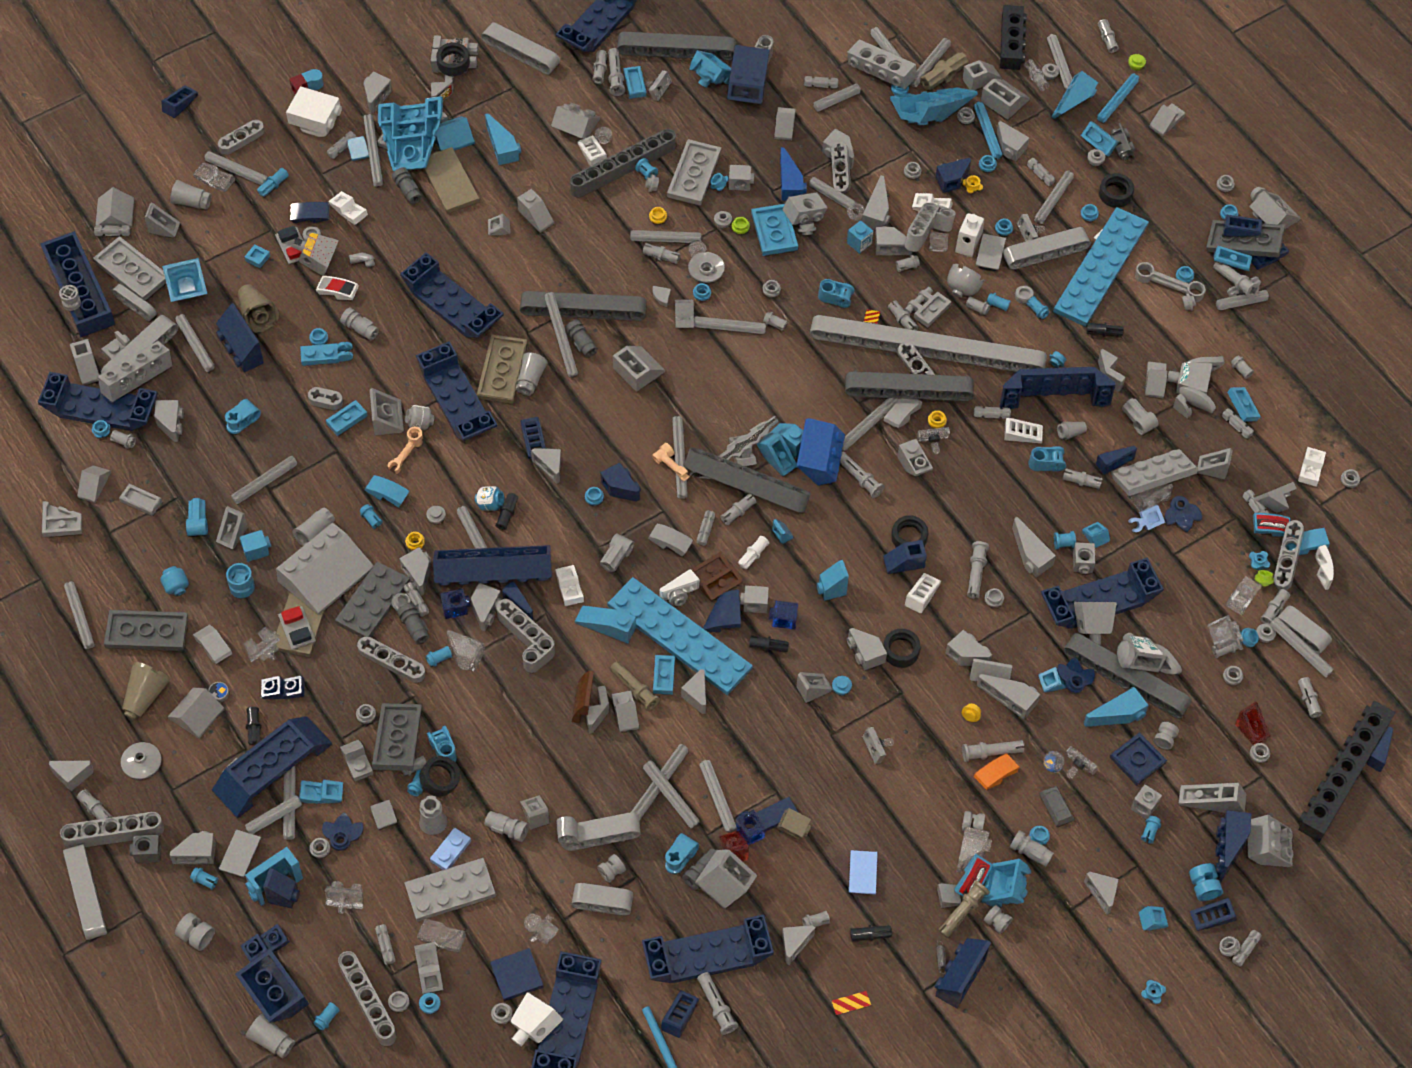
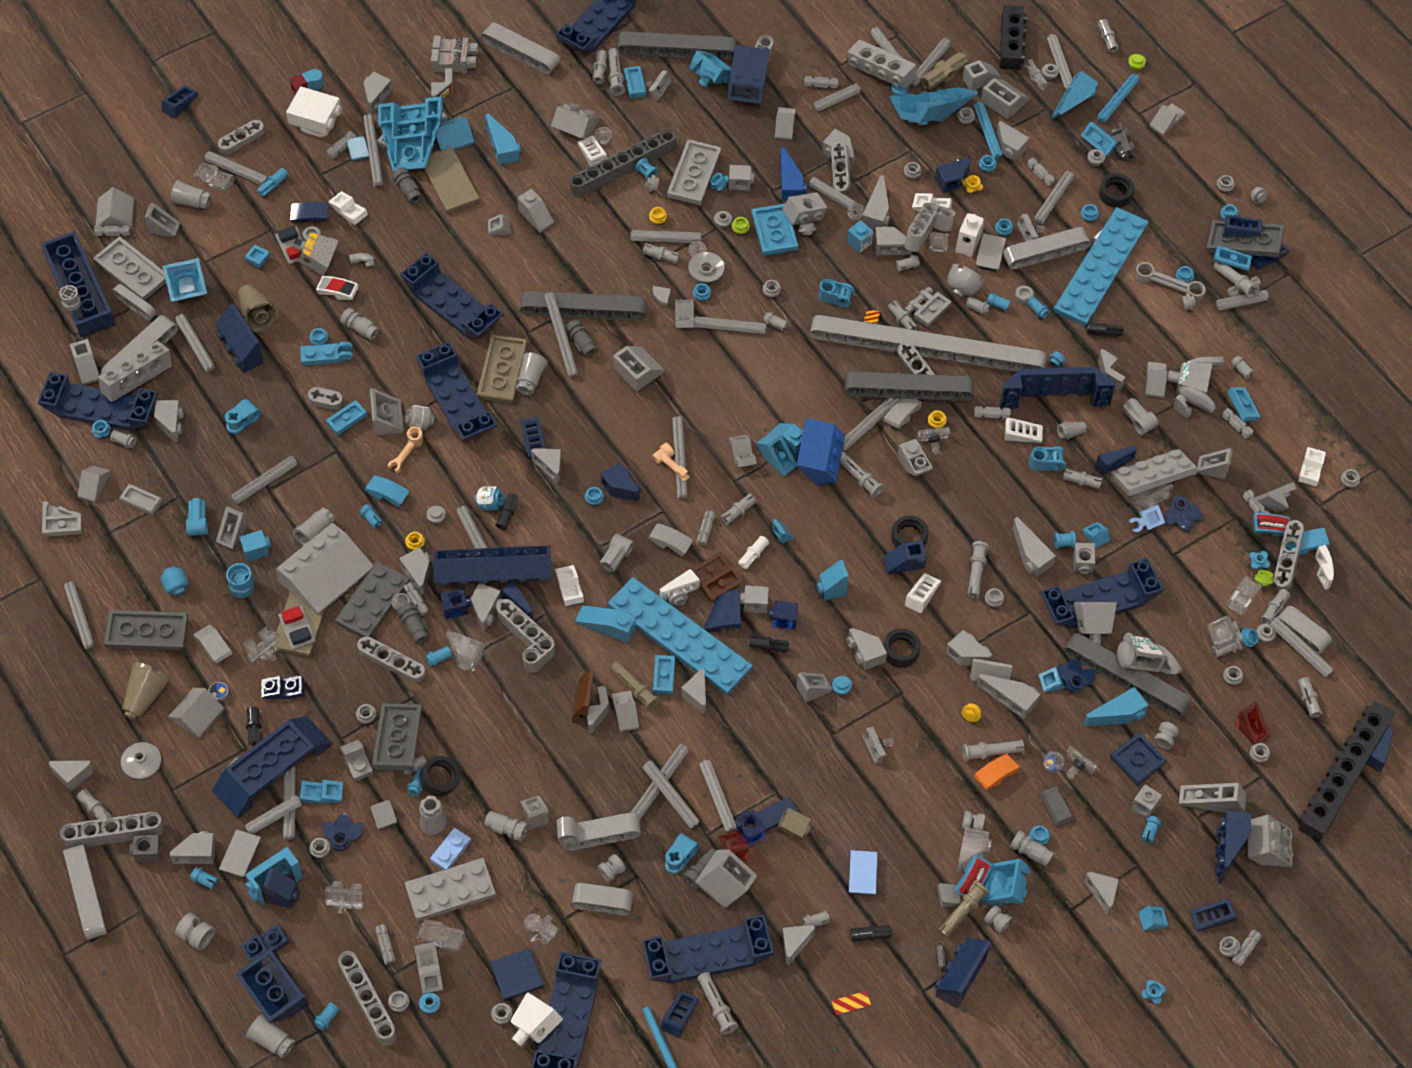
(116, 345): light grey bracket -> none
(442, 742): dark azure piece -> none
(453, 69): black tyre -> none
(744, 442): light grey sword -> none
(747, 479): dark grey beam -> none
(1206, 882): dark azure wheel -> none
(1274, 210): light grey slope -> none

